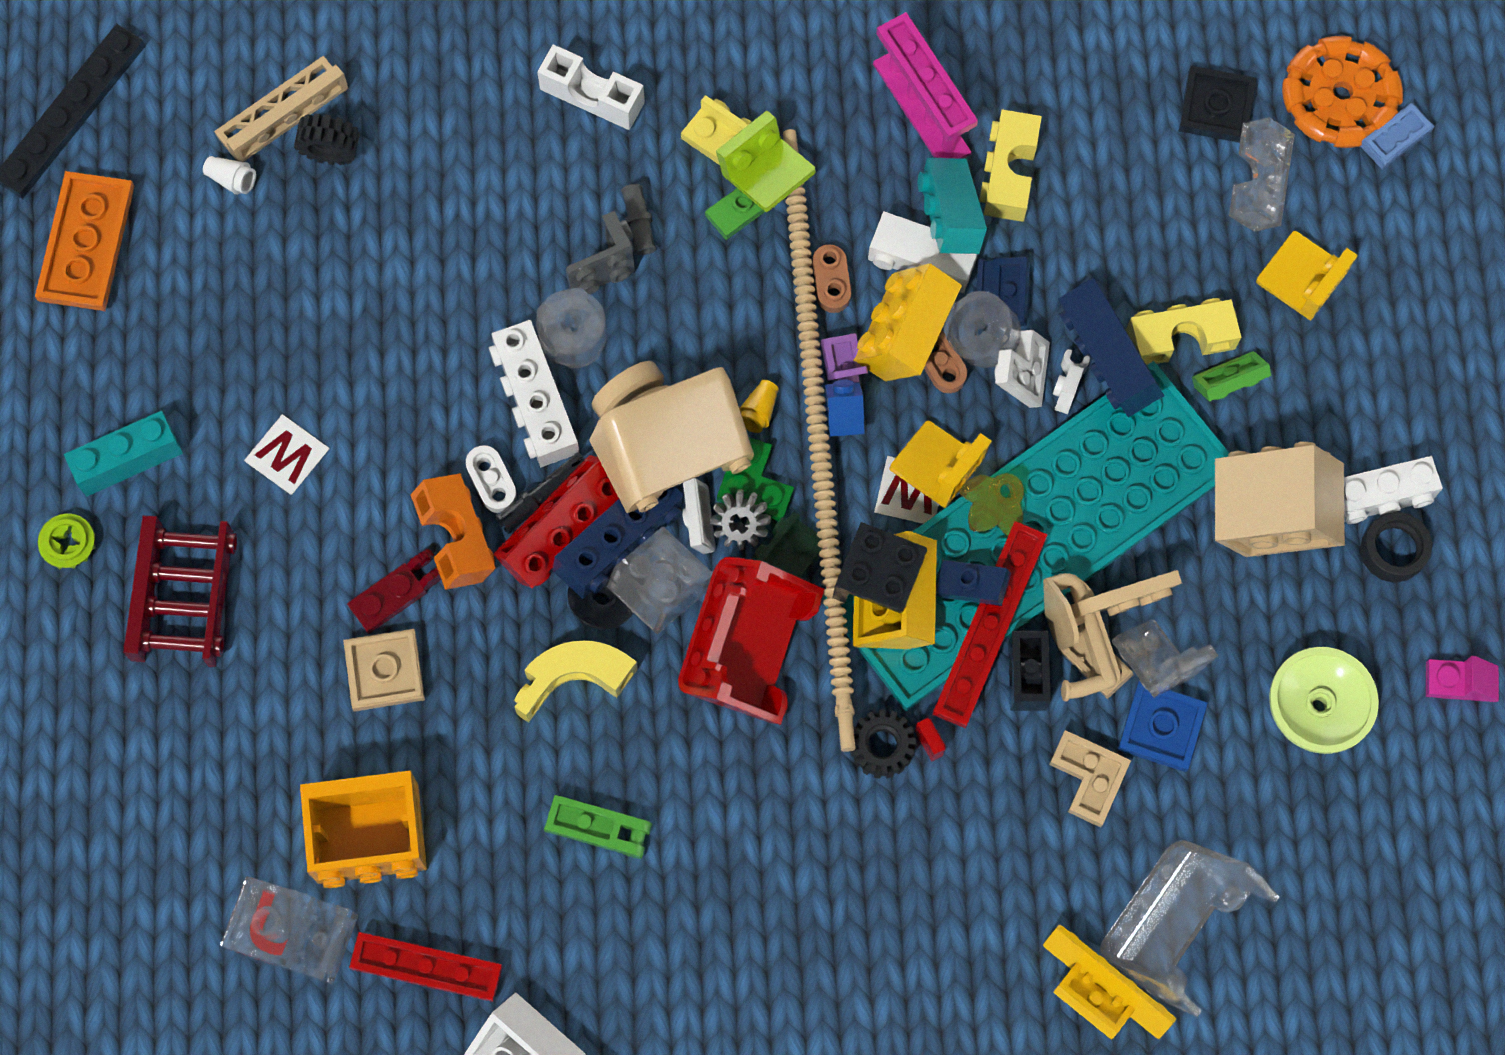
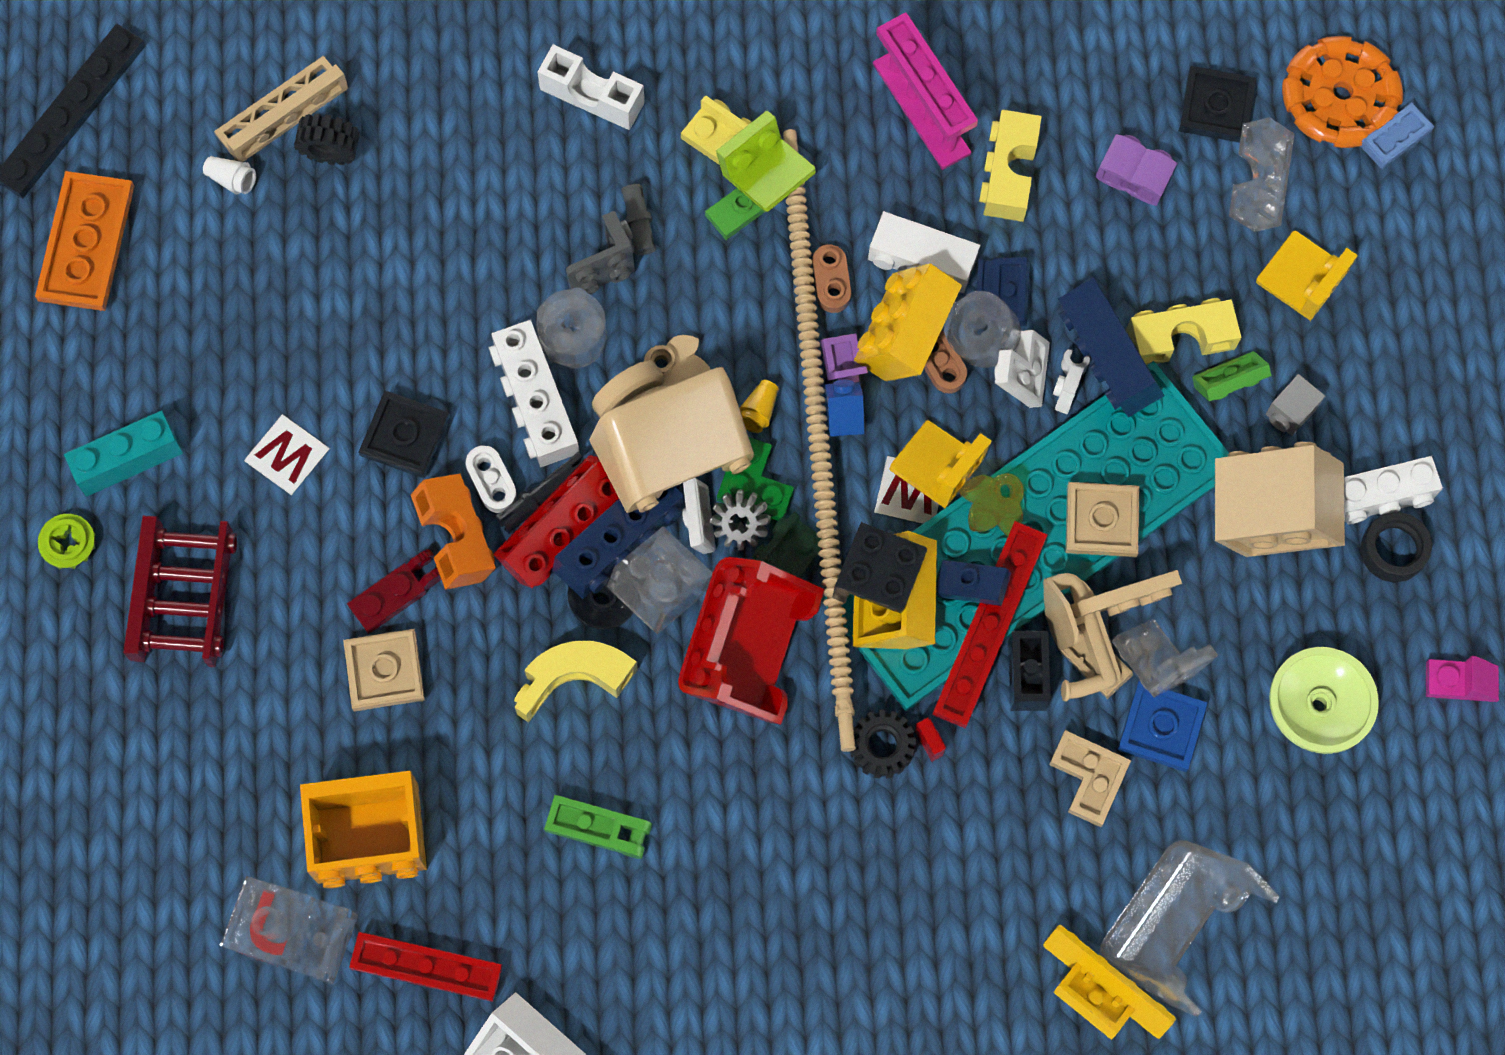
(404, 434): none -> black plate
(680, 358): none -> tan plate
(952, 205): teal brick -> none
(1102, 519): none -> tan plate
(1136, 169): none -> medium lavender brick
(1294, 405): none -> light grey brick

